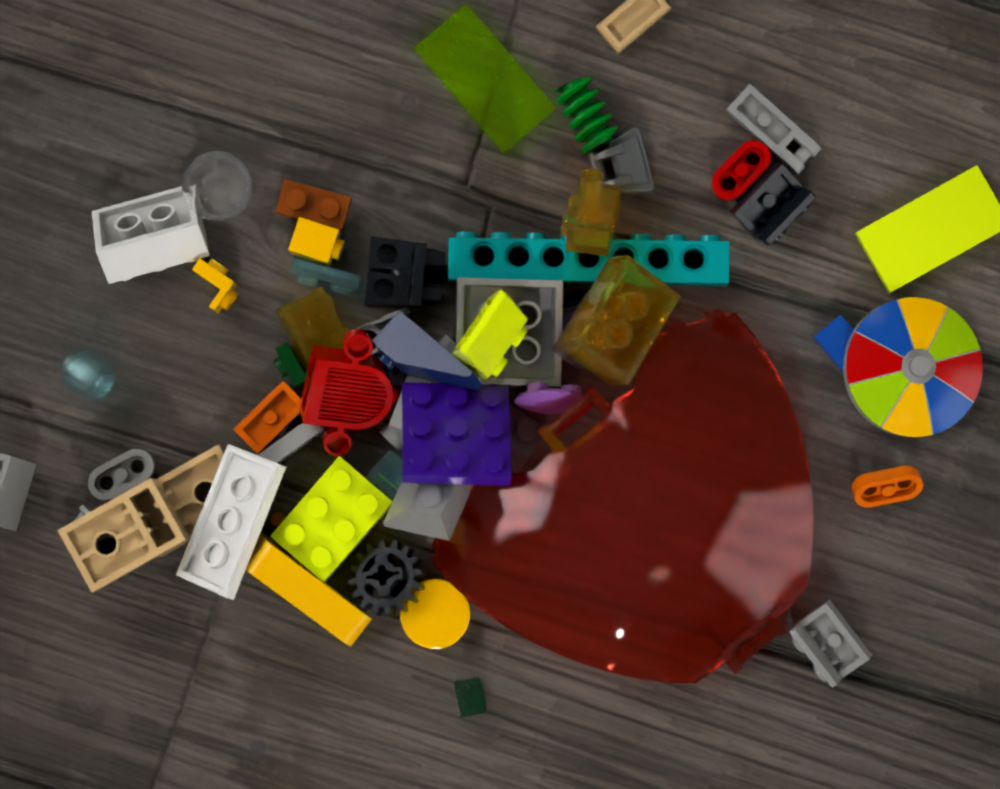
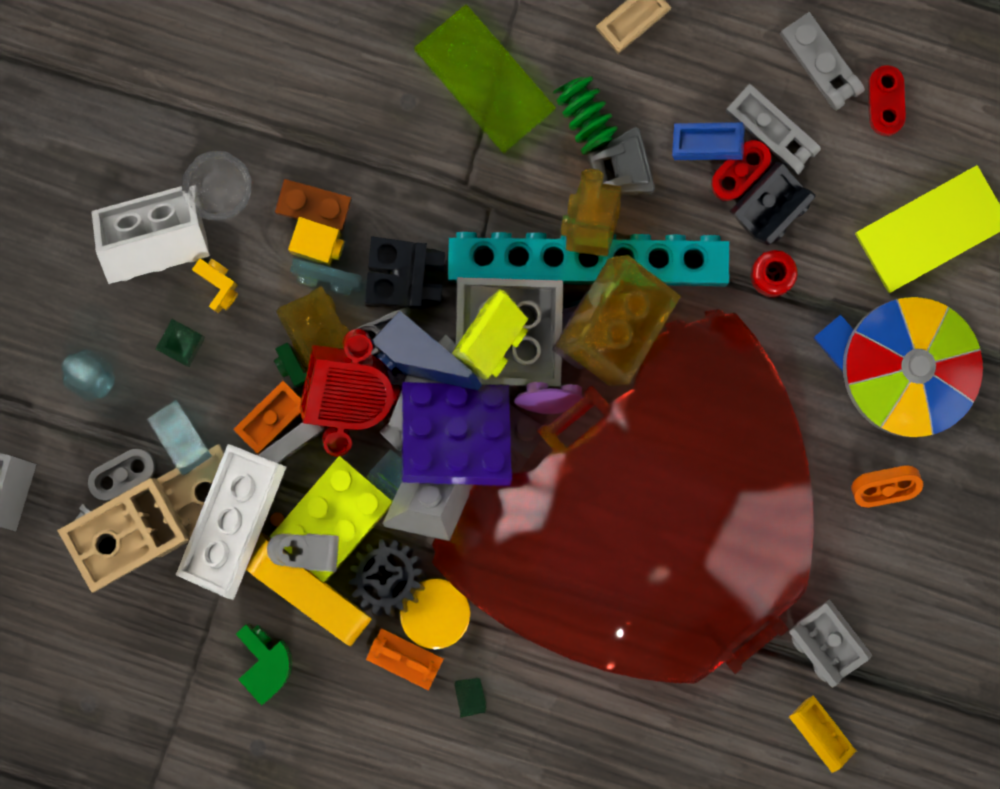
(179, 437): none -> clear light blue plate
(180, 343): none -> clear green slope
(271, 670): none -> green brick
(308, 551): none -> light grey piece
(404, 659): none -> orange hinge
(708, 141): none -> blue tile
(783, 266): none -> red head
(821, 60): none -> light grey plate
(822, 734): none -> yellow plate
(886, 99): none -> red plate

